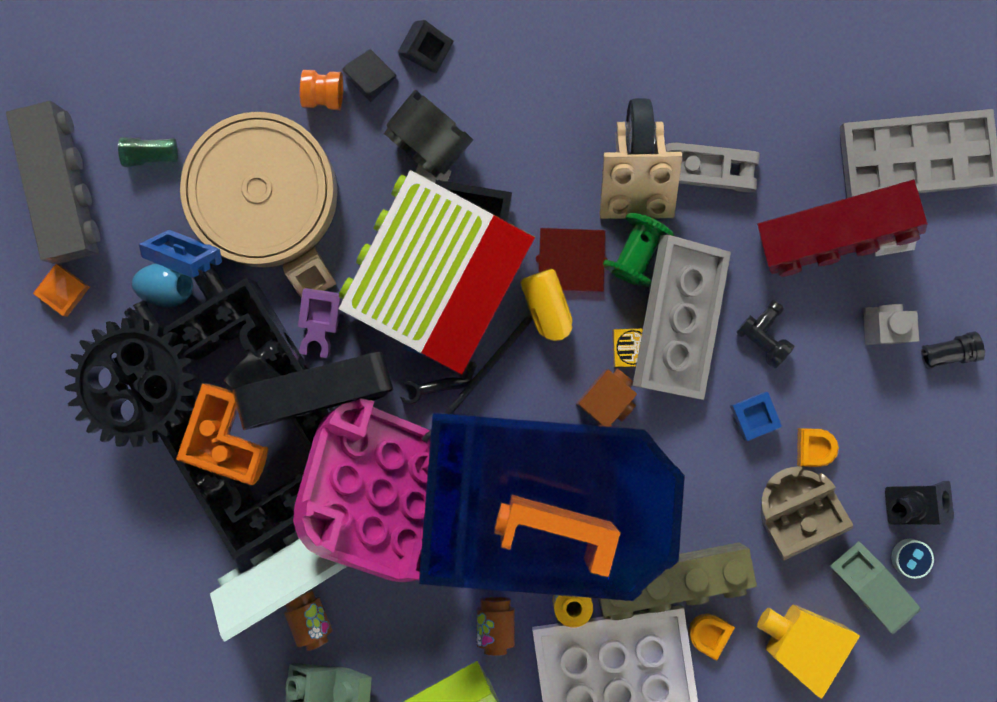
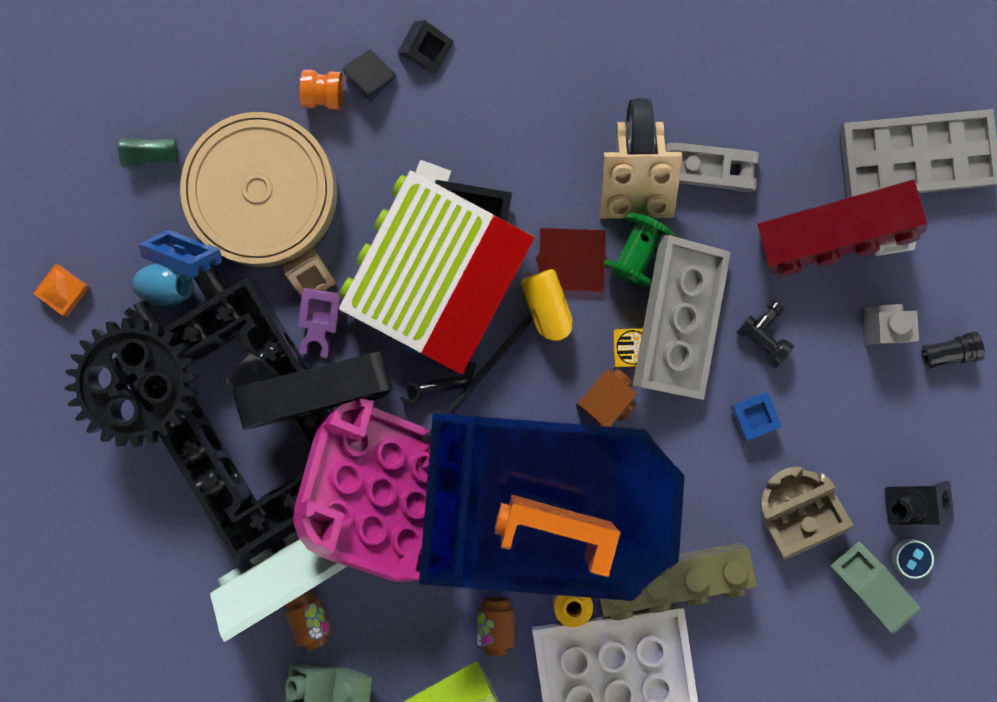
(53, 182): dark grey brick -> none
(211, 445): orange brick -> none
(429, 132): pearl dark grey brick -> none
(710, 634): light orange tile -> none
(808, 645): yellow torso -> none
(816, 447): light orange tile -> none

